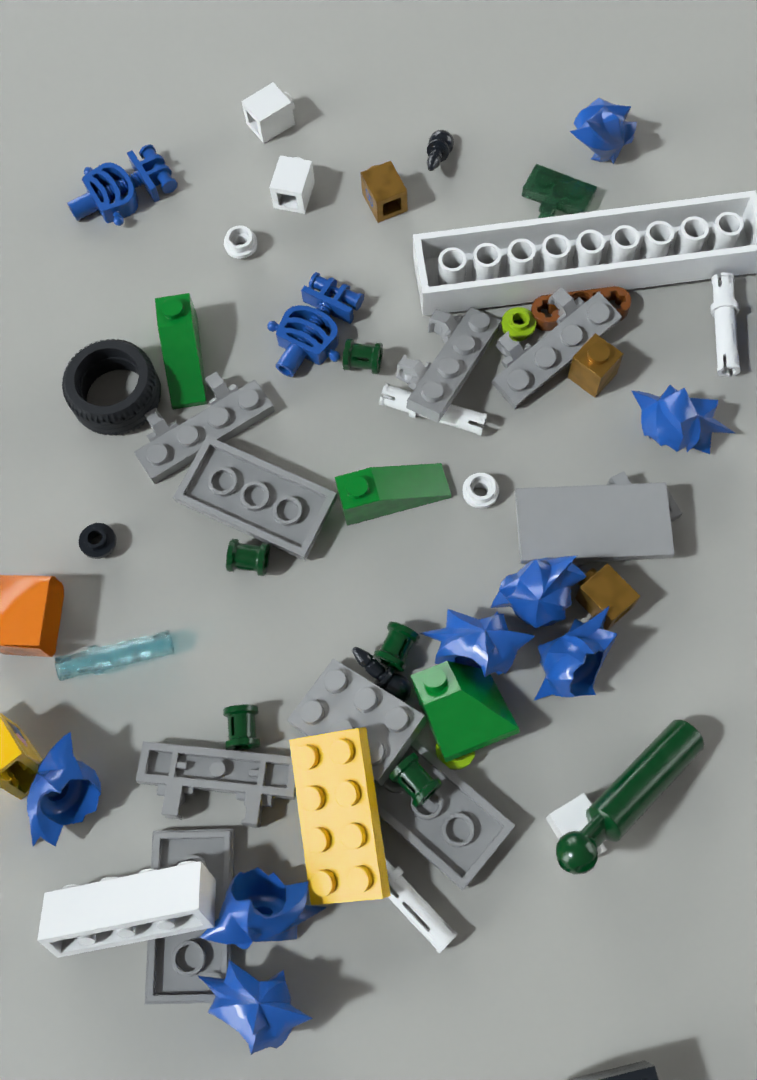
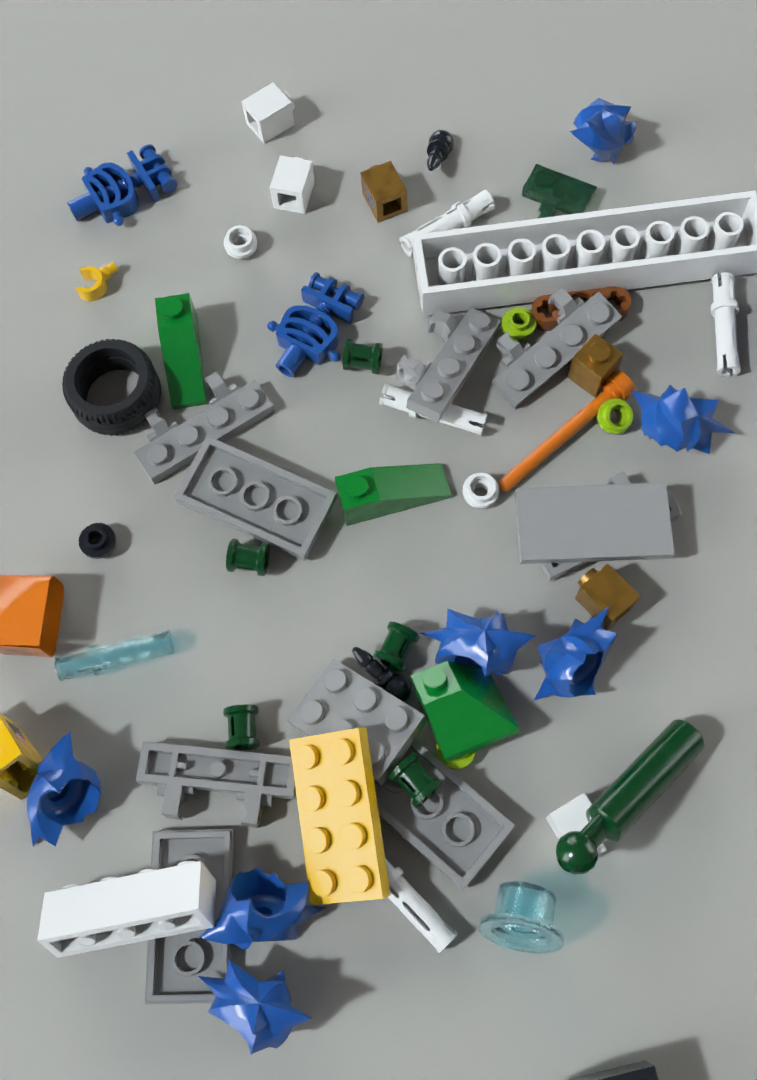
(100, 275): none -> yellow piece
(458, 216): none -> white pin
(523, 919): none -> clear light blue piece
(540, 590): blue hair -> none
(617, 386): none -> orange piece
(624, 414): none -> lime plate

